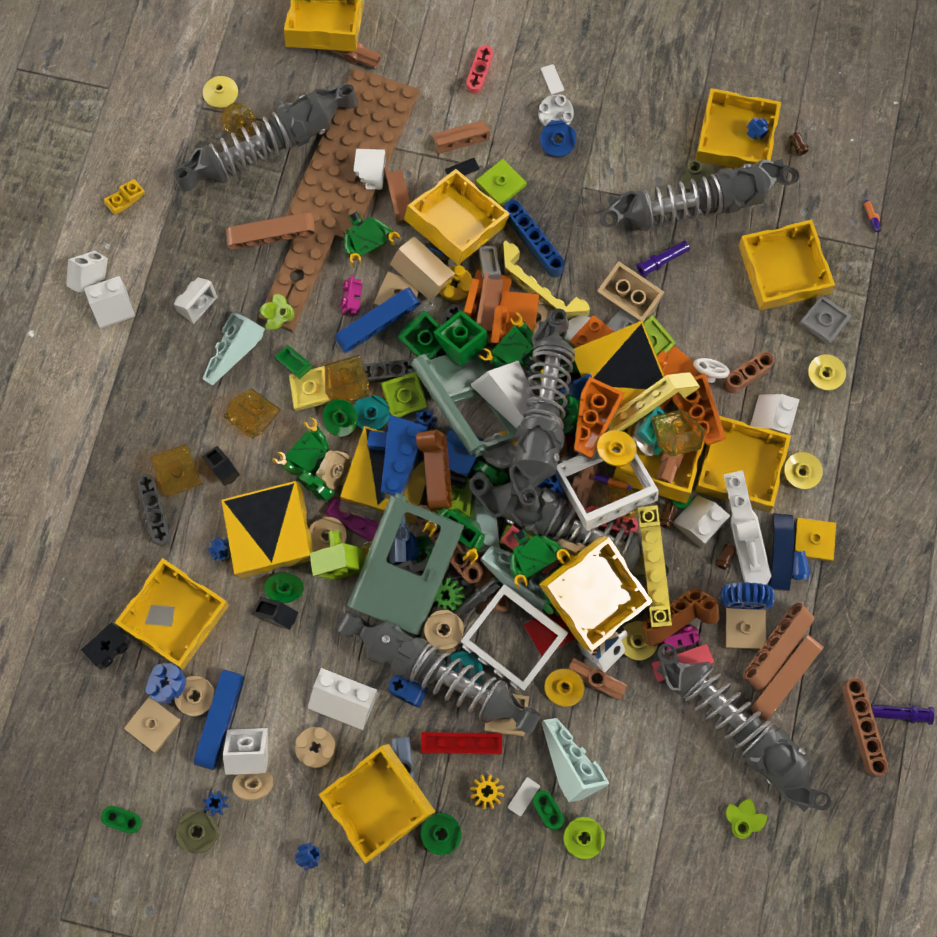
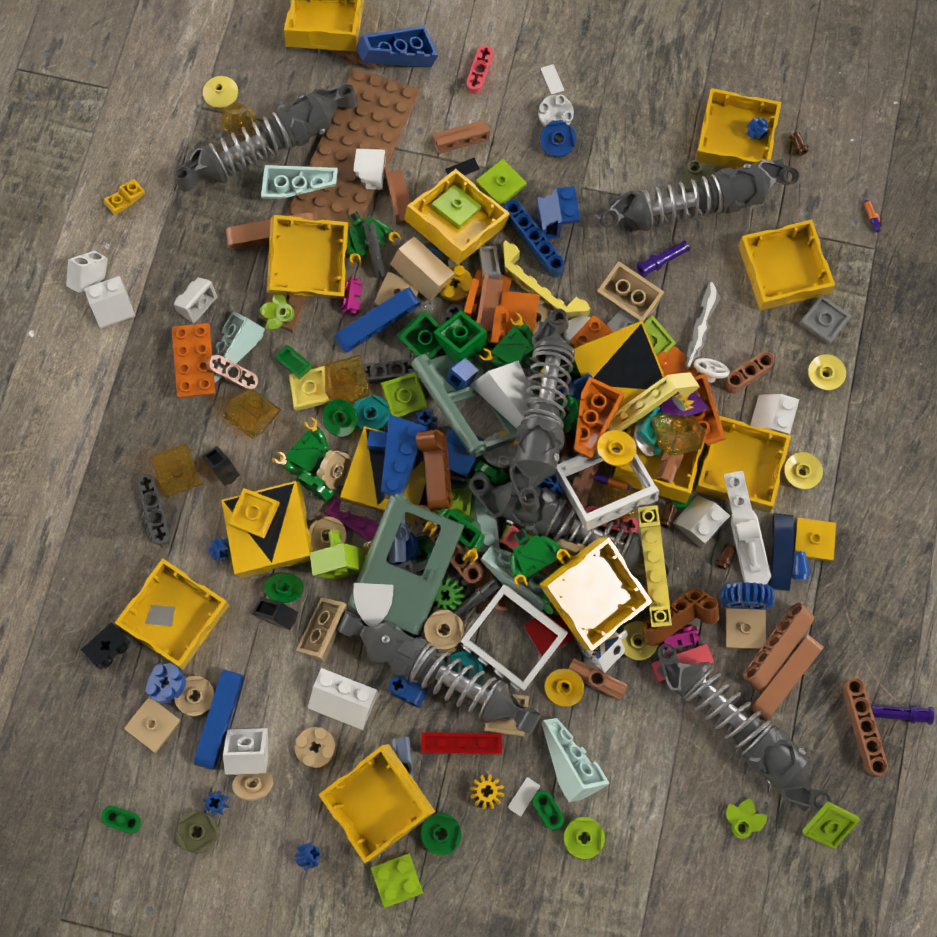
(191, 350): none -> orange bracket
(223, 361): none -> nougat beam
(253, 513): none -> yellow plate
(295, 180): none -> light aqua wedge
(307, 257): none -> yellow tile
(322, 629): none -> tan slope
(373, 601): none -> white sticker
(374, 249): none -> dark grey pin
(397, 880): none -> lime plate
(398, 47): none -> blue wedge
(456, 206): none -> lime plate
(461, 374): none -> blue brick
(558, 209): none -> blue piece
(684, 406): none -> dark purple sticker
(701, 325): none -> light grey sword
(830, 825): none -> lime plate

